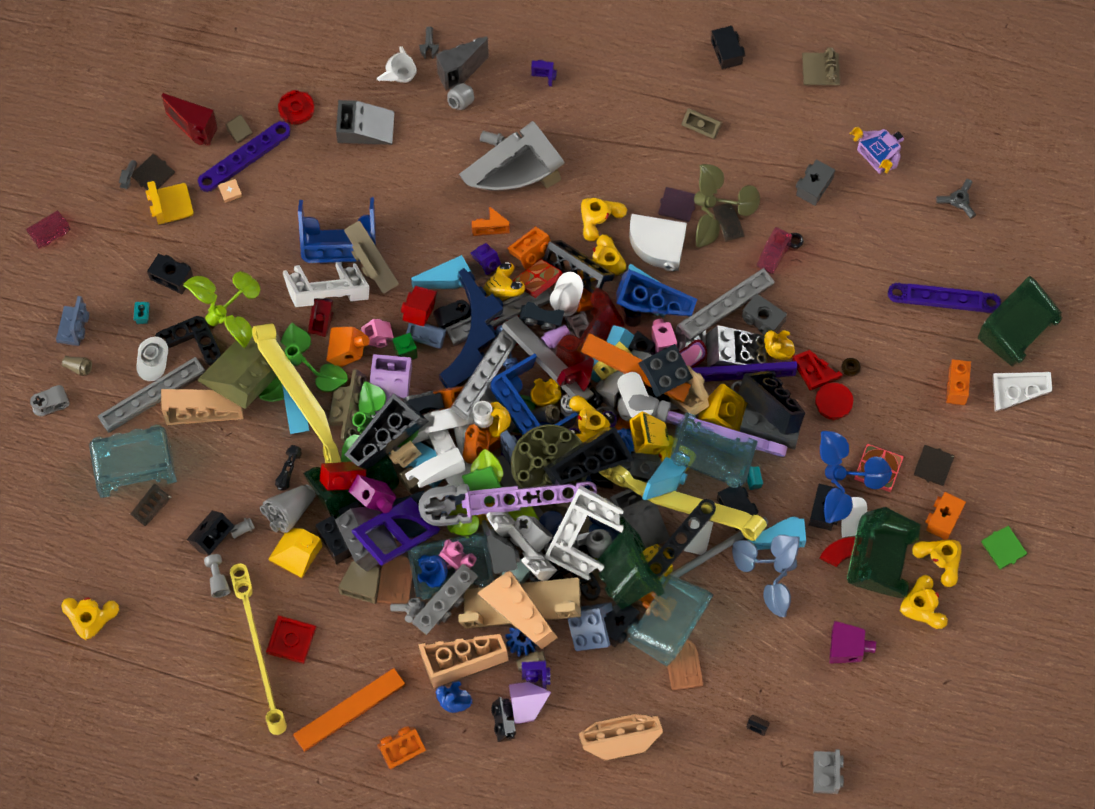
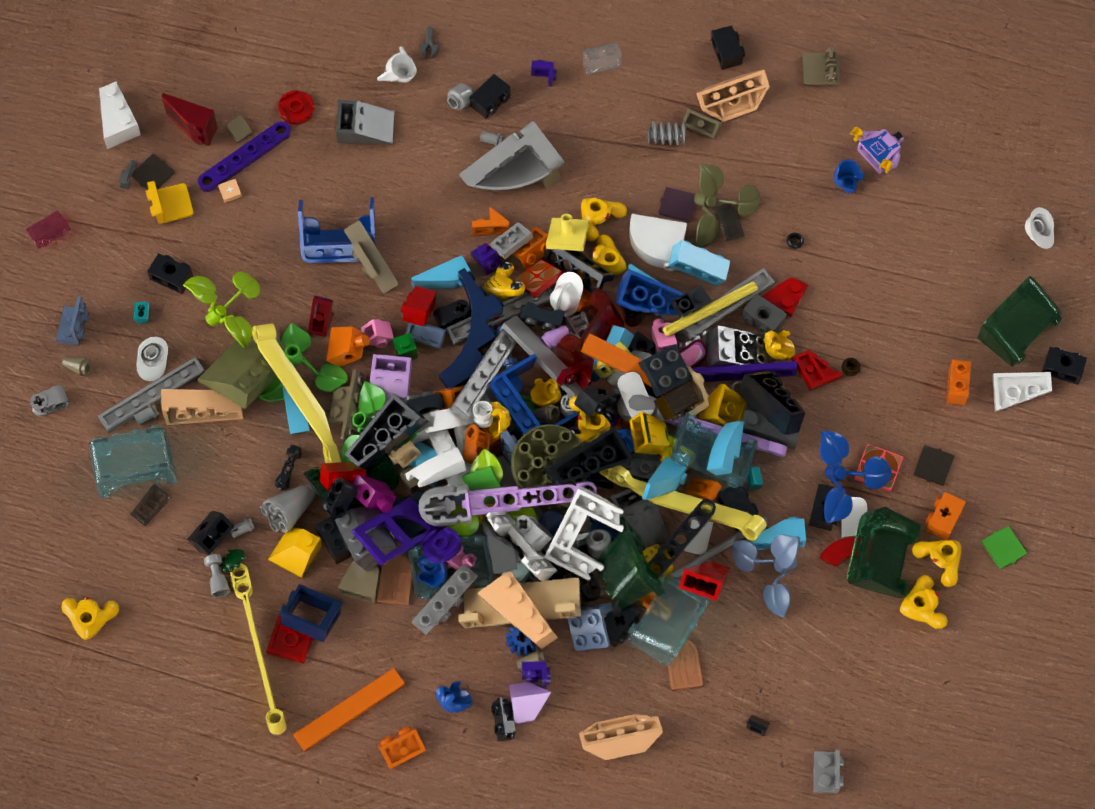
(117, 117): none -> white wedge
(146, 414): none -> light grey pin
(196, 333): black beam -> none
(232, 560): none -> dark green piece
(303, 293): white wedge -> none
(317, 600): none -> dark blue window
(339, 496): none -> black piece
(412, 608): light grey piece -> none
(441, 545): none -> dark purple tile
(461, 62): flat silver slope -> none
(462, 657): light nougat wedge -> none
(490, 96): none -> black brick
(511, 240): none -> light grey bracket
(567, 233): none -> light yellow tile
(597, 398): none -> black brick
(602, 58): none -> clear brick
(666, 133): none -> light grey piece
(676, 401): none -> dark brown brick
(690, 301): none -> black slope
(699, 263): none -> medium azure brick
(703, 488): none -> orange slope
(705, 579): none -> red slope
(710, 309): none -> light yellow axle
(726, 448): none -> medium azure slope
(734, 96): none -> light nougat wedge
(774, 250): clear pink slope -> none
(787, 295): none -> red wing
(813, 191): dark grey brick -> none
(834, 401): red tile -> none
(847, 175): none -> blue hair
(849, 643): magenta torso -> none
(944, 297): dark purple plate -> none
(959, 199): dark grey piece -> none
(1041, 228): none -> white piece
(1070, 373): none -> black brick

